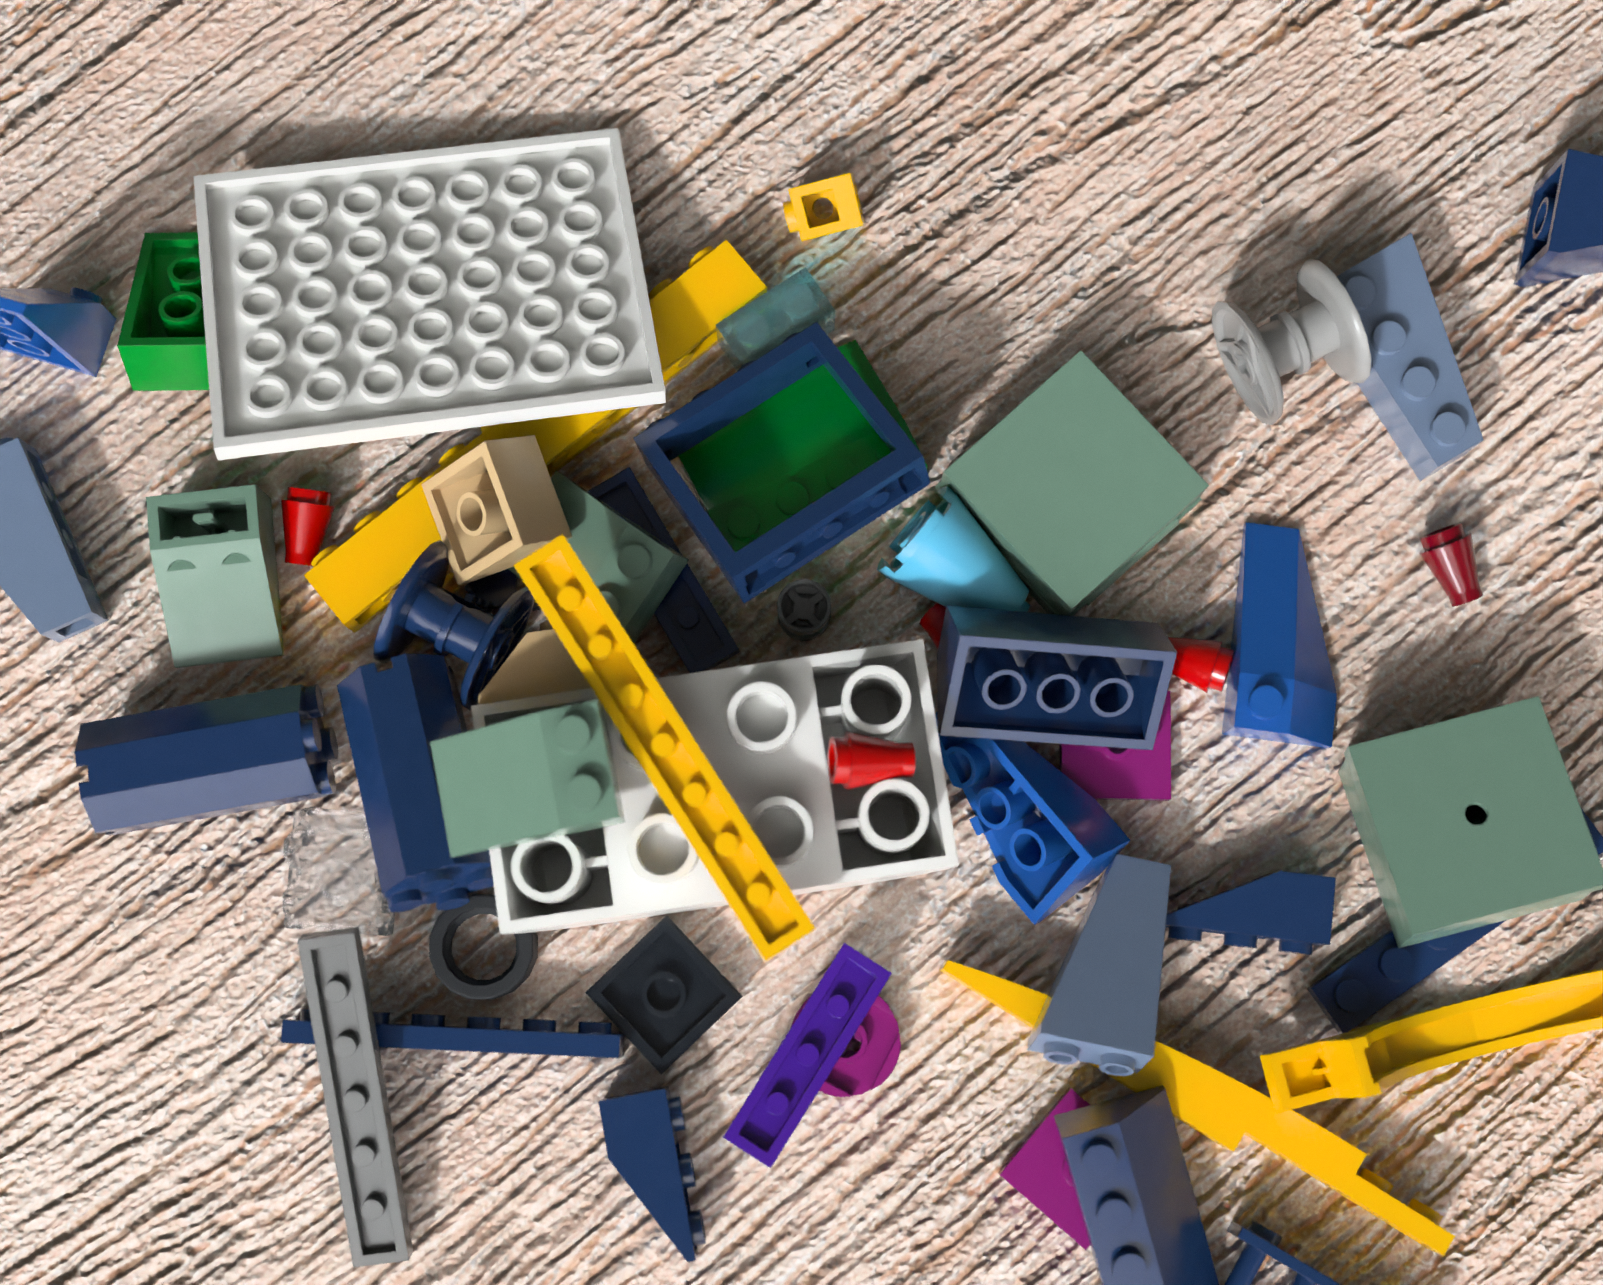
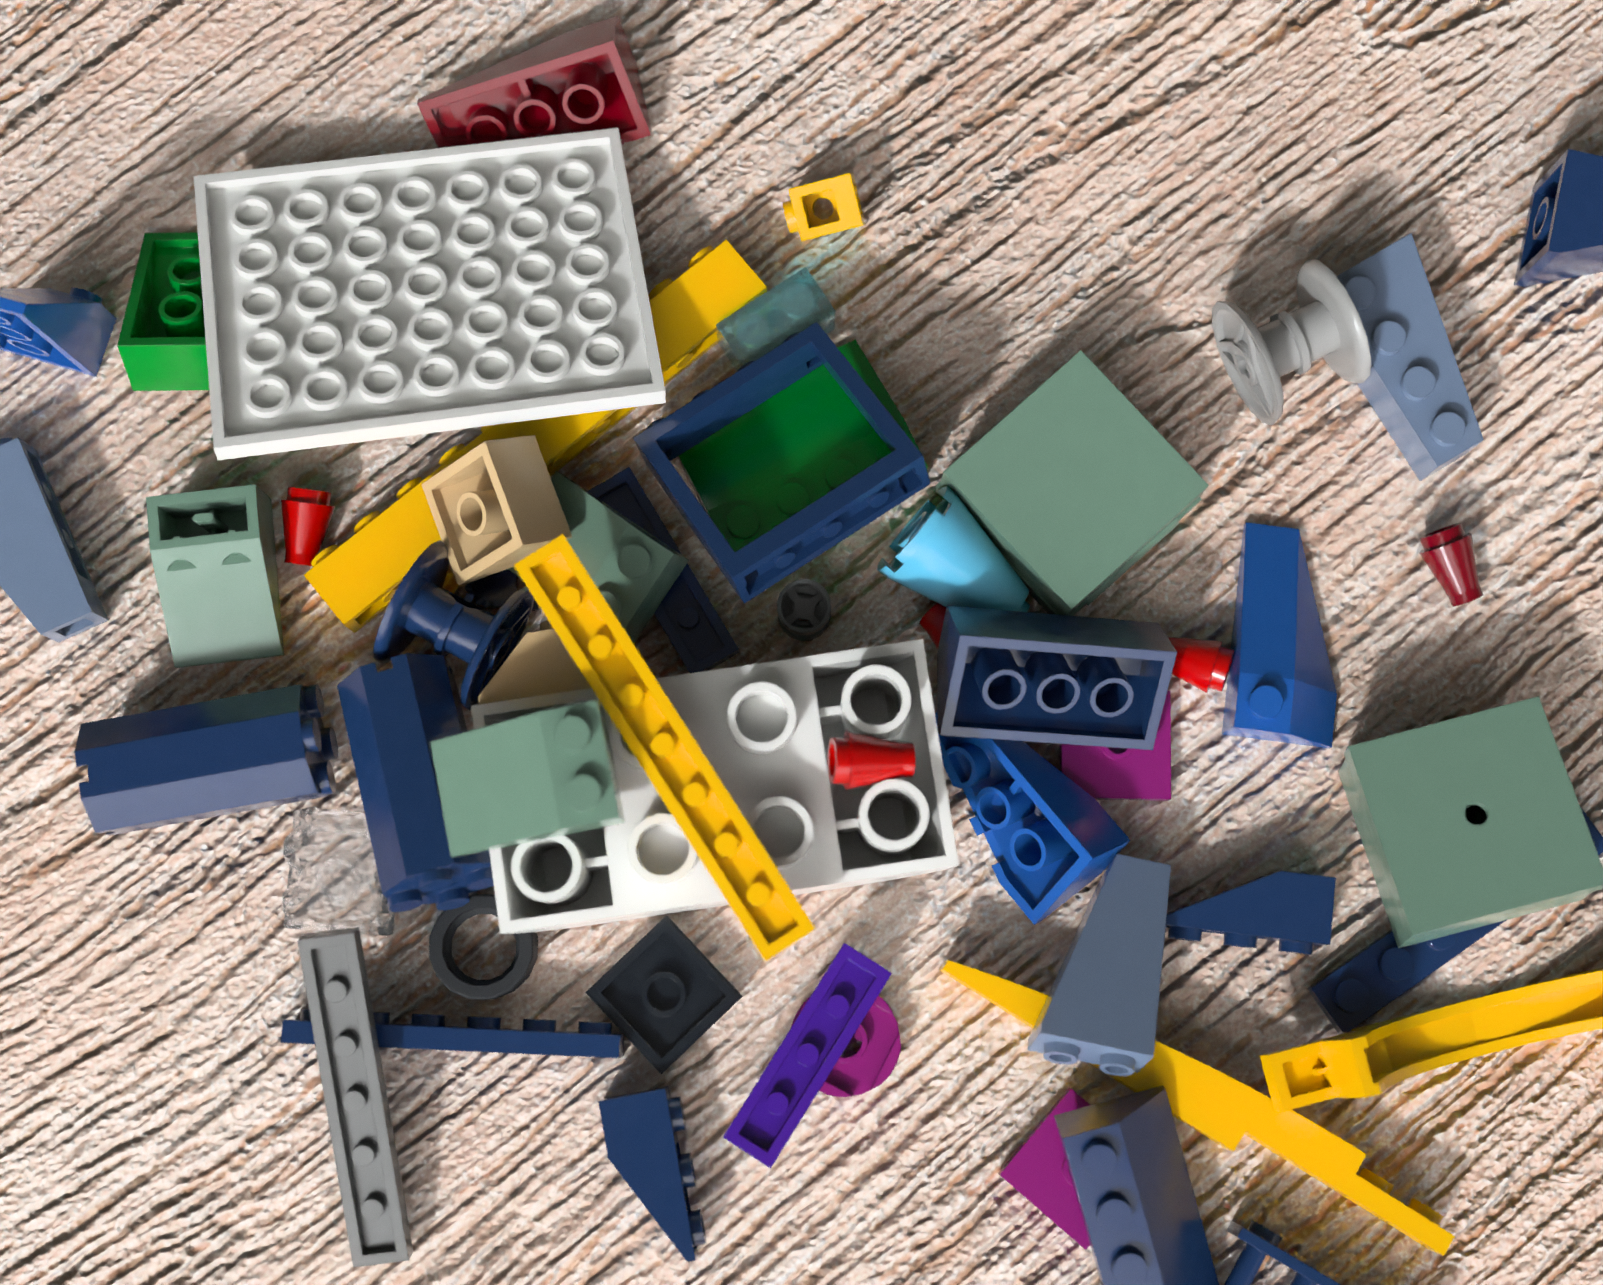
(555, 88): none -> dark red wedge

